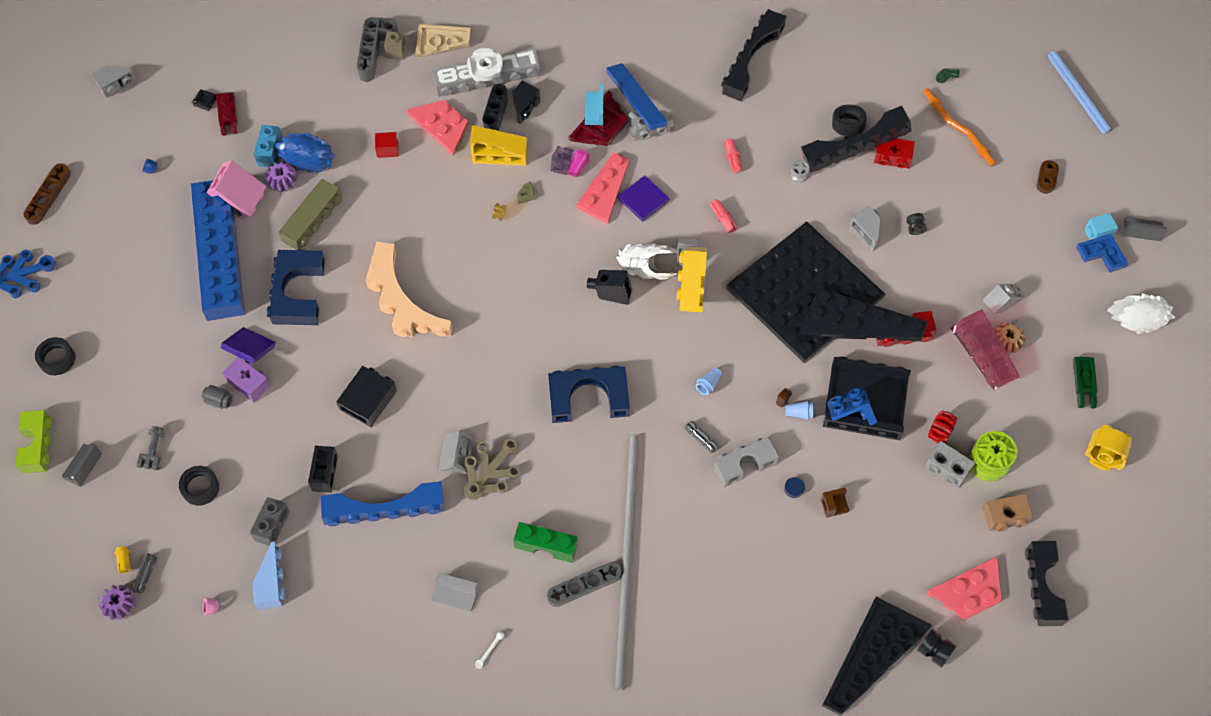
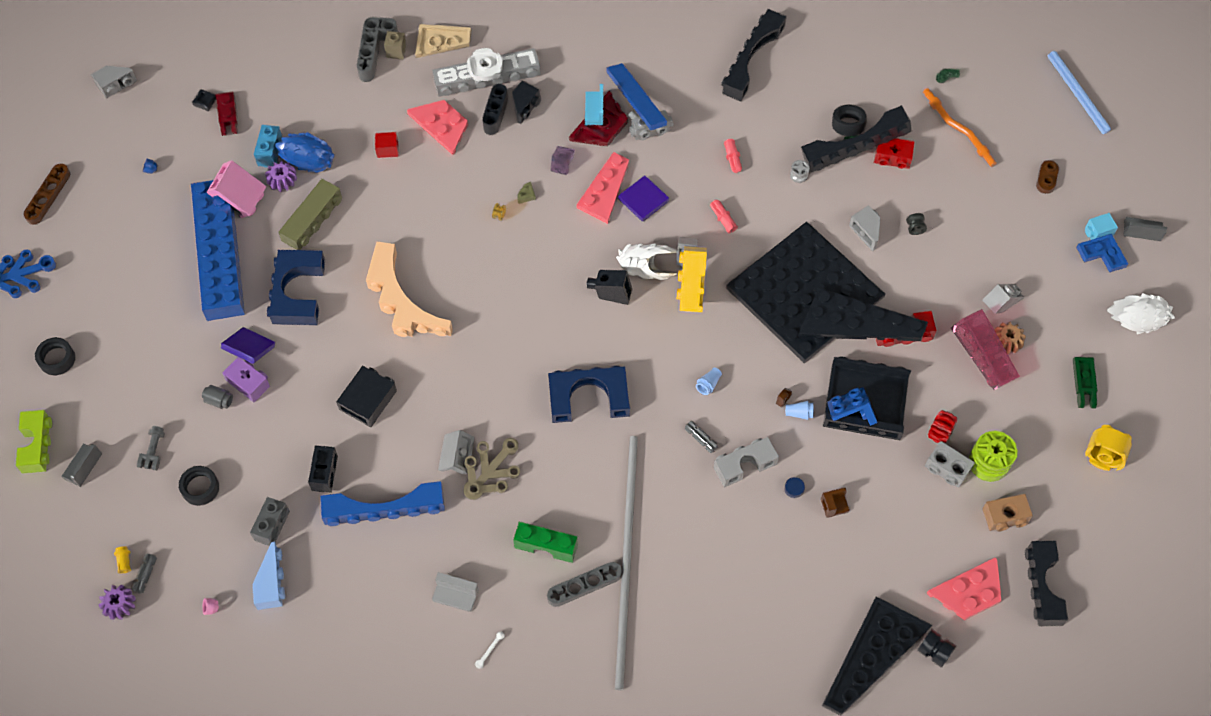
(497, 147): yellow wedge -> none
(578, 162): dark pink cone -> none

